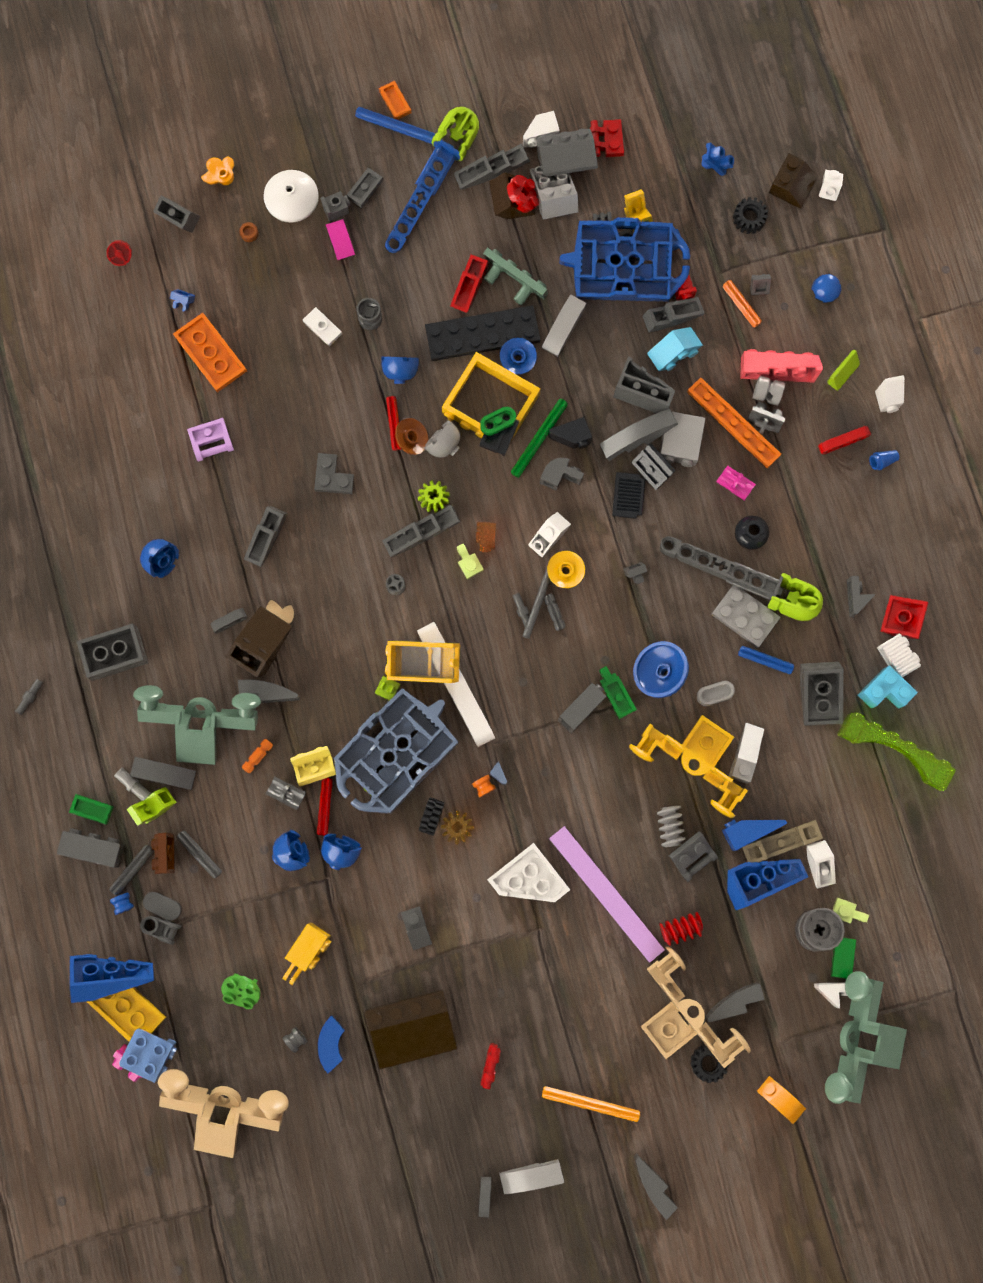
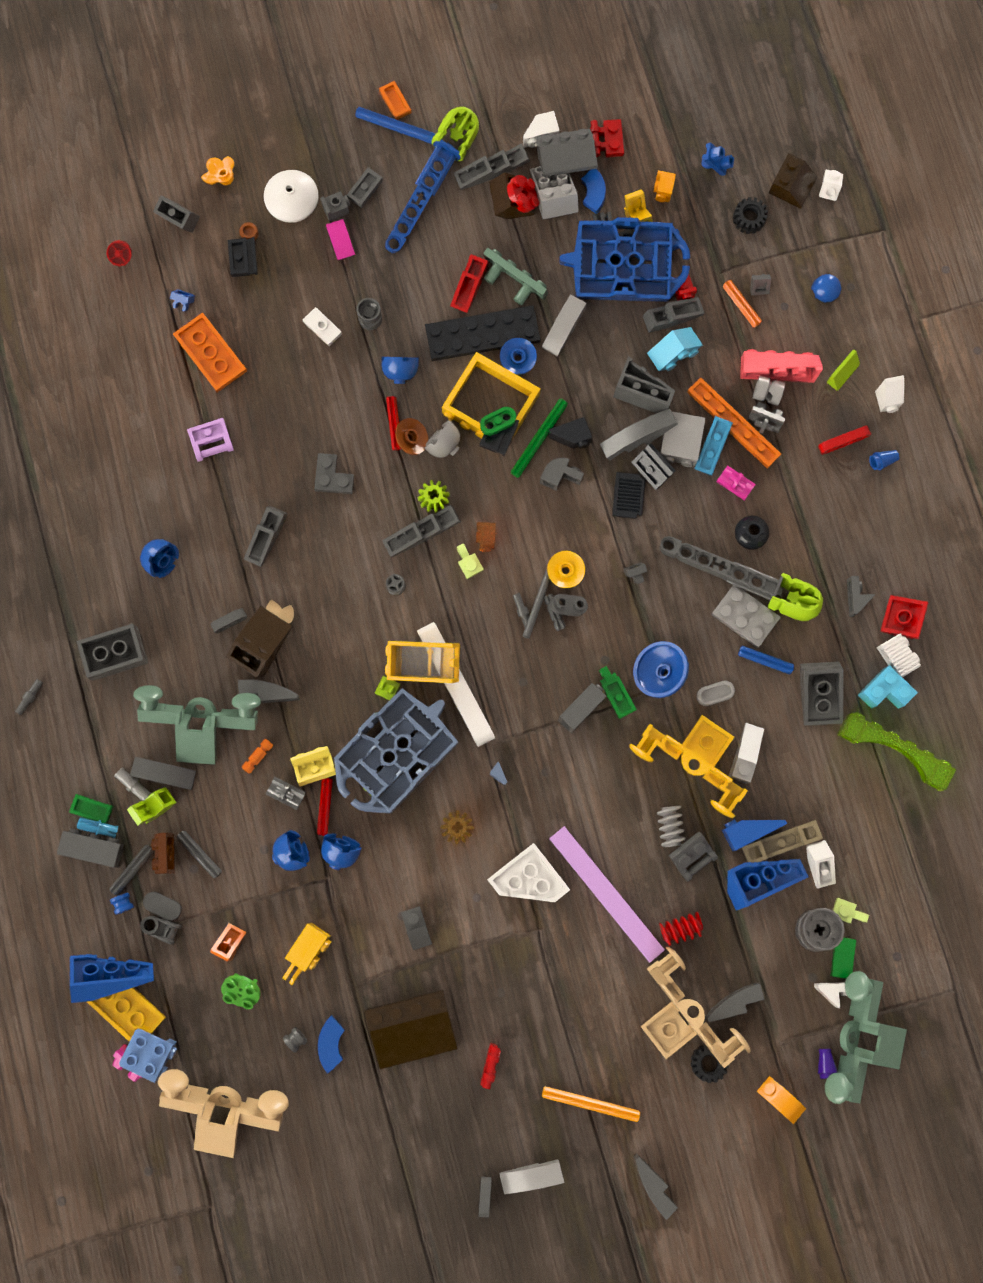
(97, 827): none -> dark azure axle
(228, 942): none -> orange slope
(242, 257): none -> black plate
(431, 816): black tyre -> none
(484, 786): orange wheel -> none
(549, 534): white slope -> none
(569, 605): none -> dark grey plate
(595, 190): none -> blue tile
(664, 186): none -> light orange brick
(713, 445): none -> dark azure tile
(826, 1064): none -> dark purple cone

